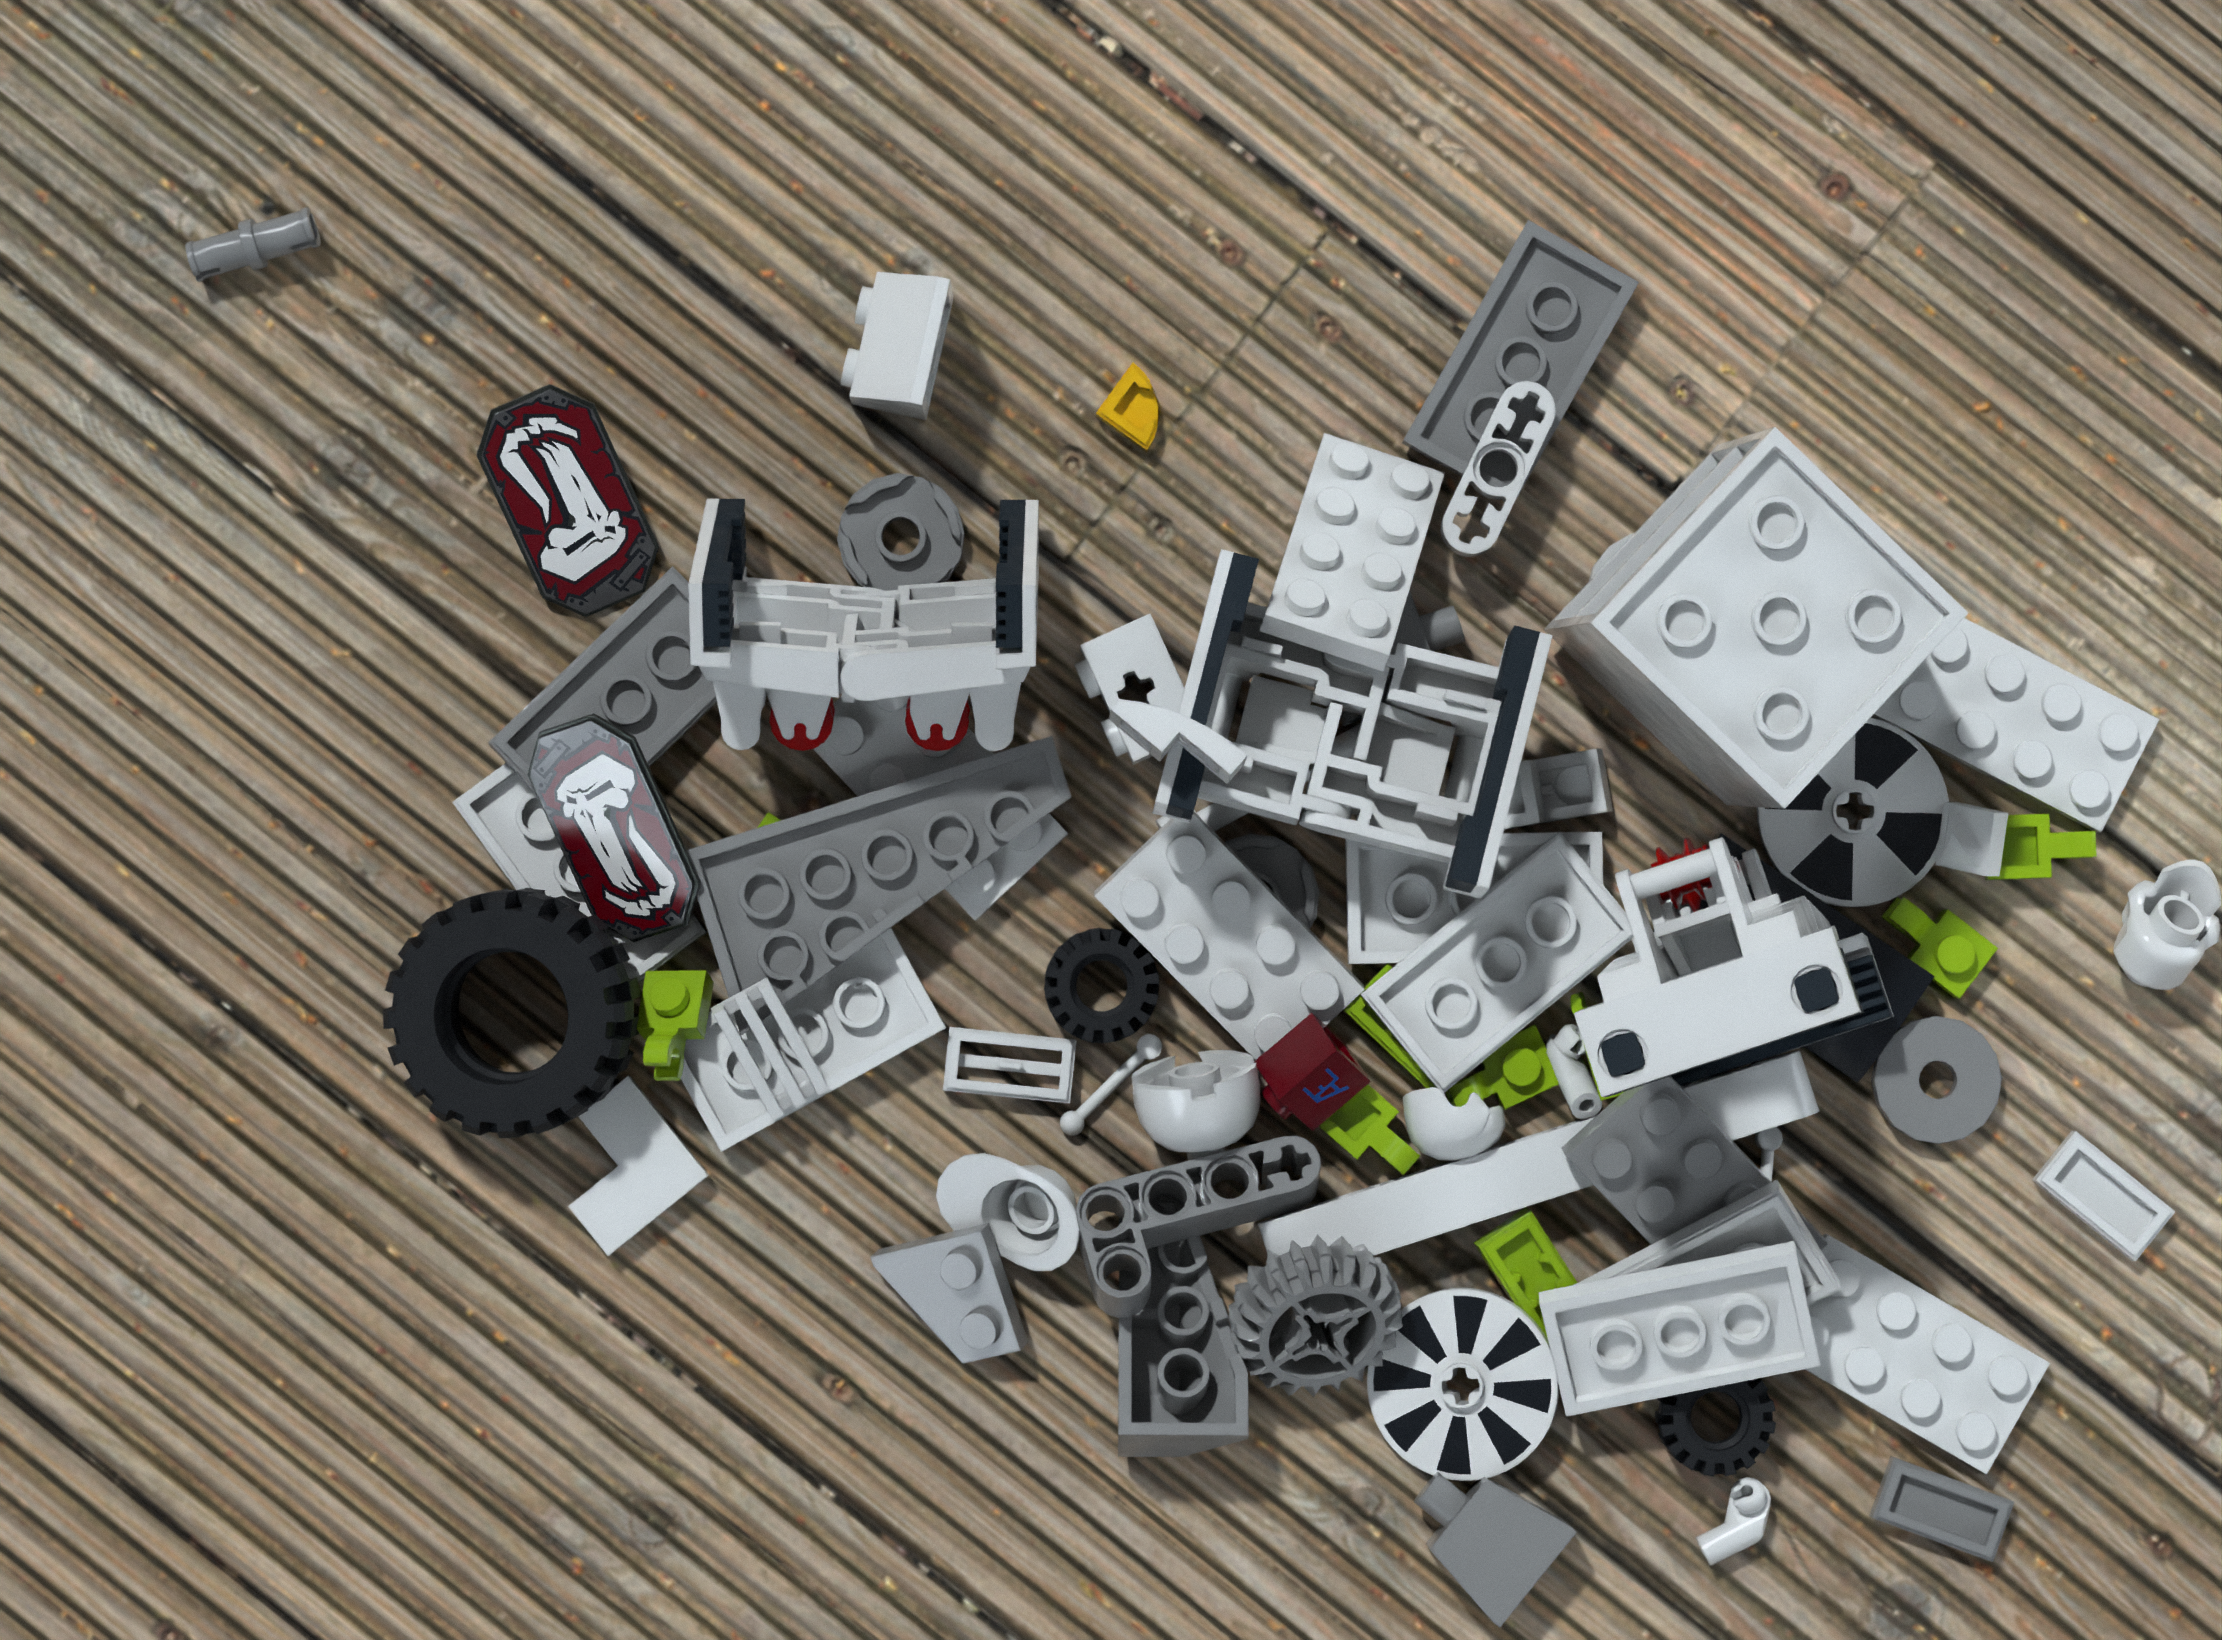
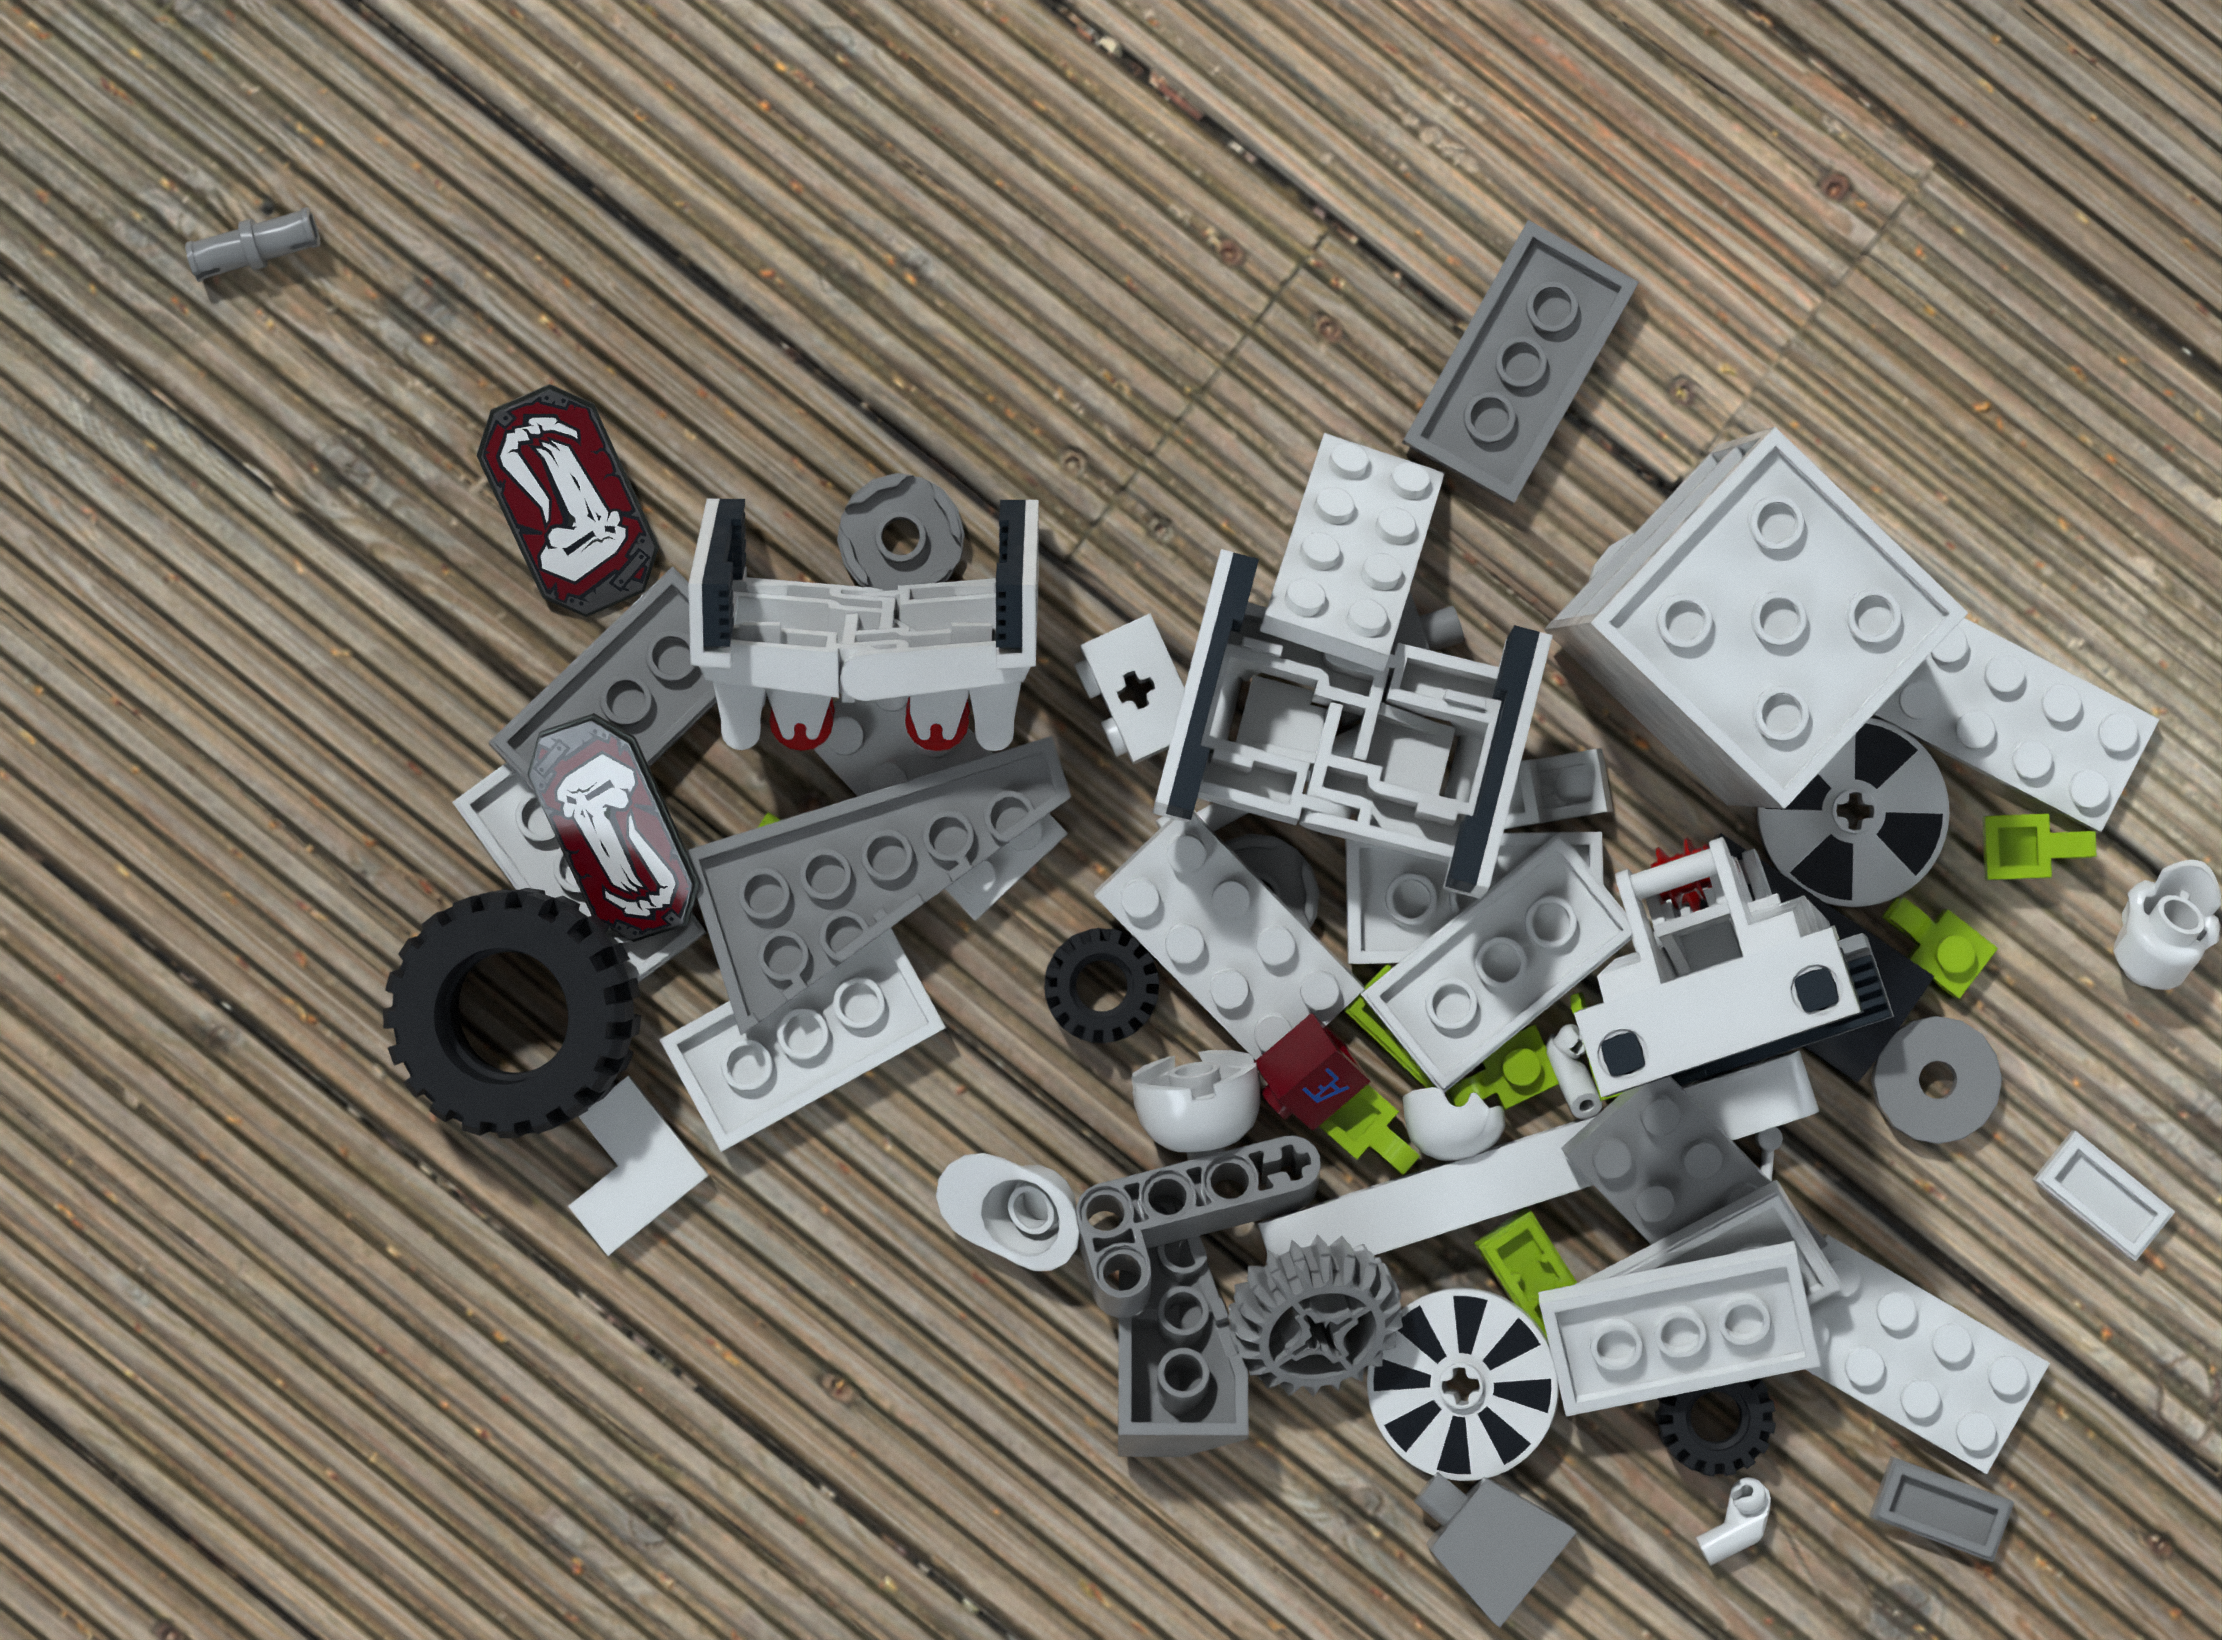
(670, 1011): lime plate -> none
(795, 1093): white tile -> none
(900, 343): white slope -> none
(957, 1290): light grey wing -> none
(1062, 1070): white tile -> none
(1132, 408): yellow tile -> none
(1147, 1047): white hinge -> none
(1159, 729): white slope -> none
(1503, 419): white beam -> none
(1971, 839): white tile -> none

